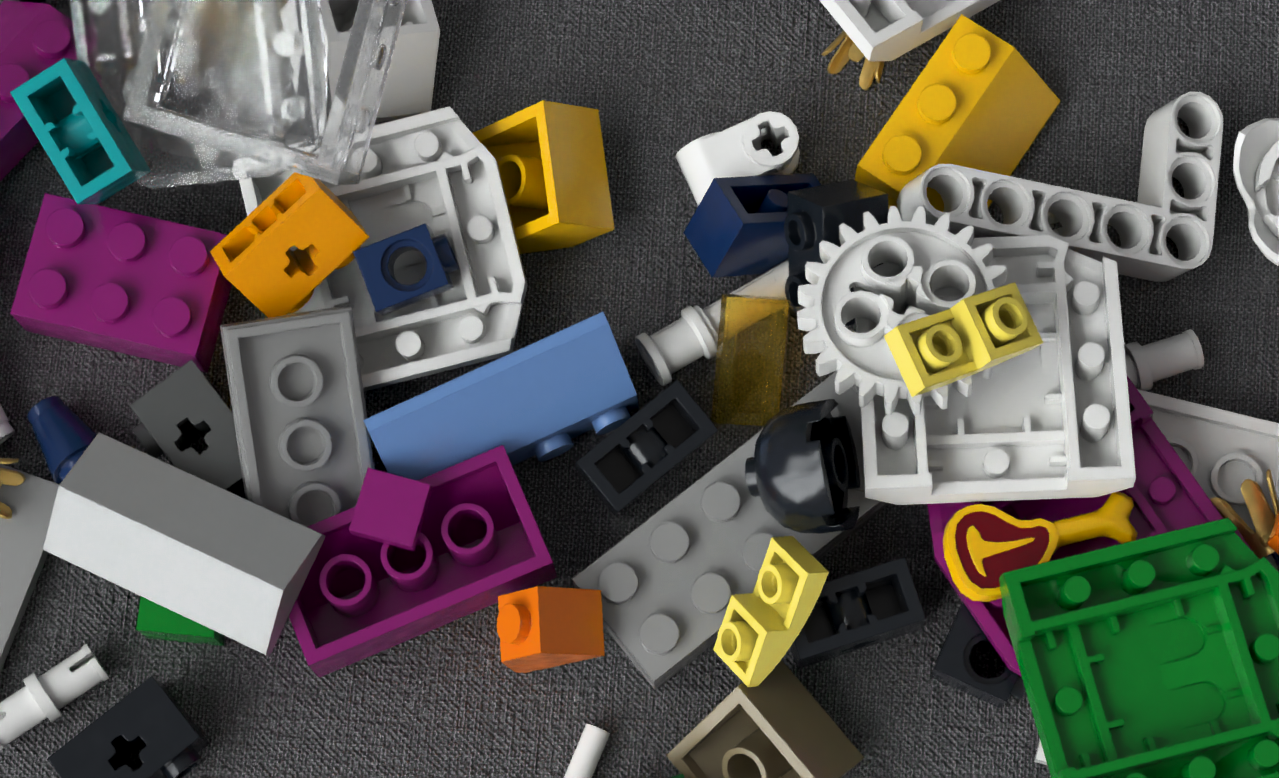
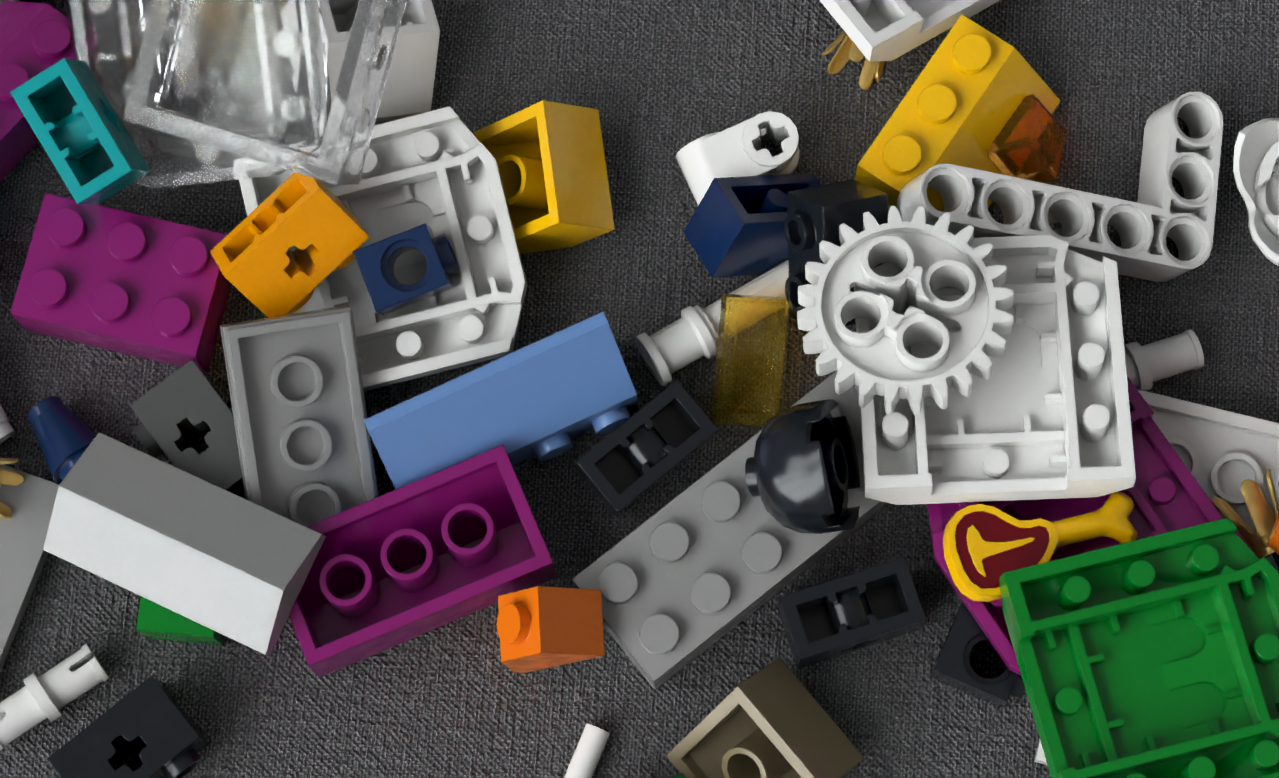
(391, 509): magenta tile -> none
(766, 622): light yellow slope -> none
(963, 339): light yellow slope -> none
(1029, 143): none -> clear orange slope

